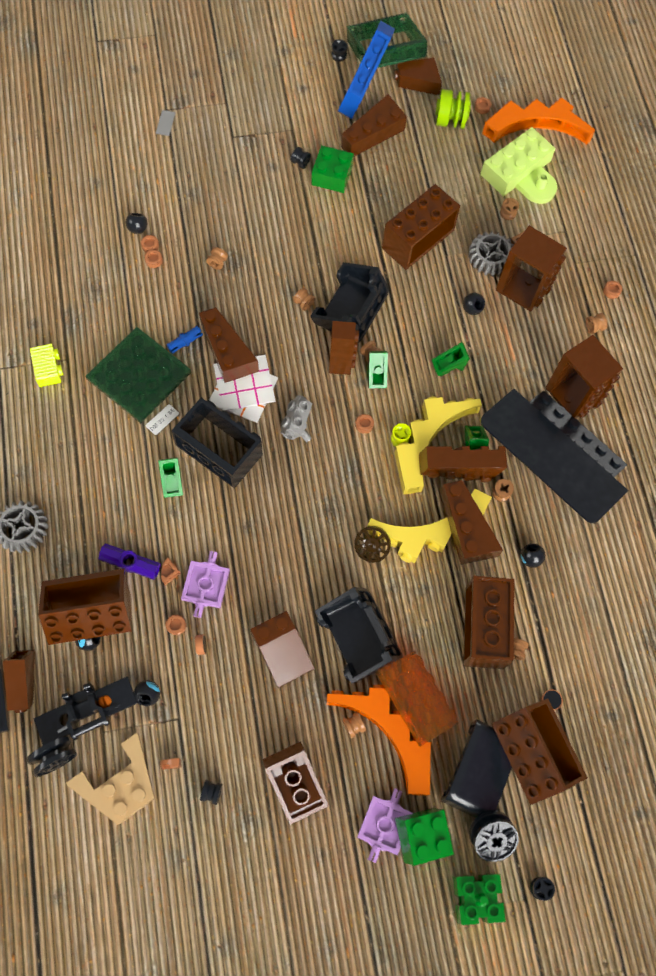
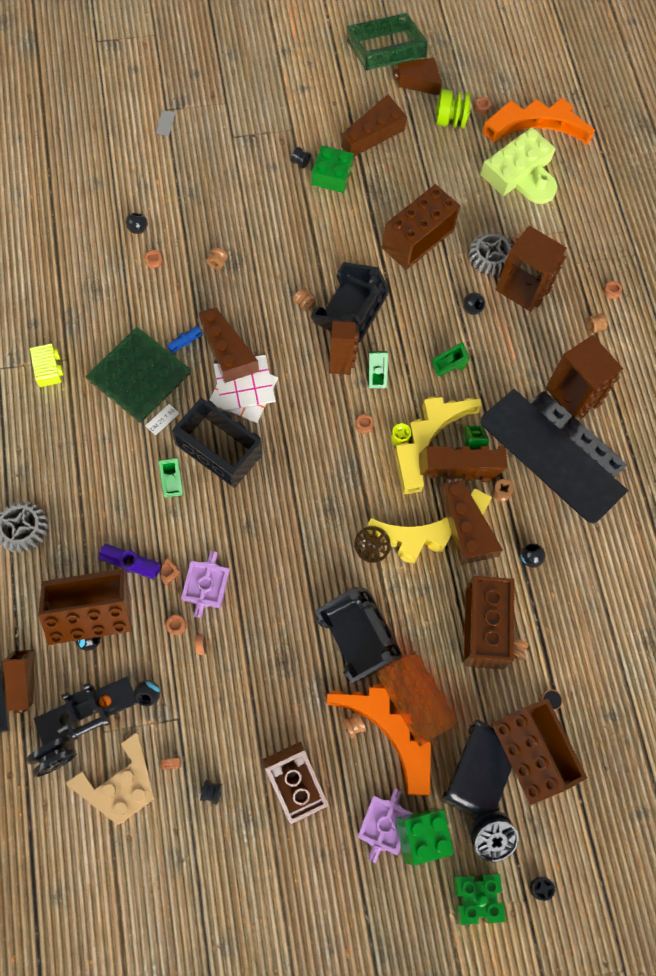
(149, 242): nougat tile -> none
(282, 649): slope -> none
(295, 421): light grey brick -> none
(339, 50): black wheel -> none
(366, 70): blue slope -> none
(369, 346): medium nougat wheel -> none
(513, 206): medium nougat wheel -> none

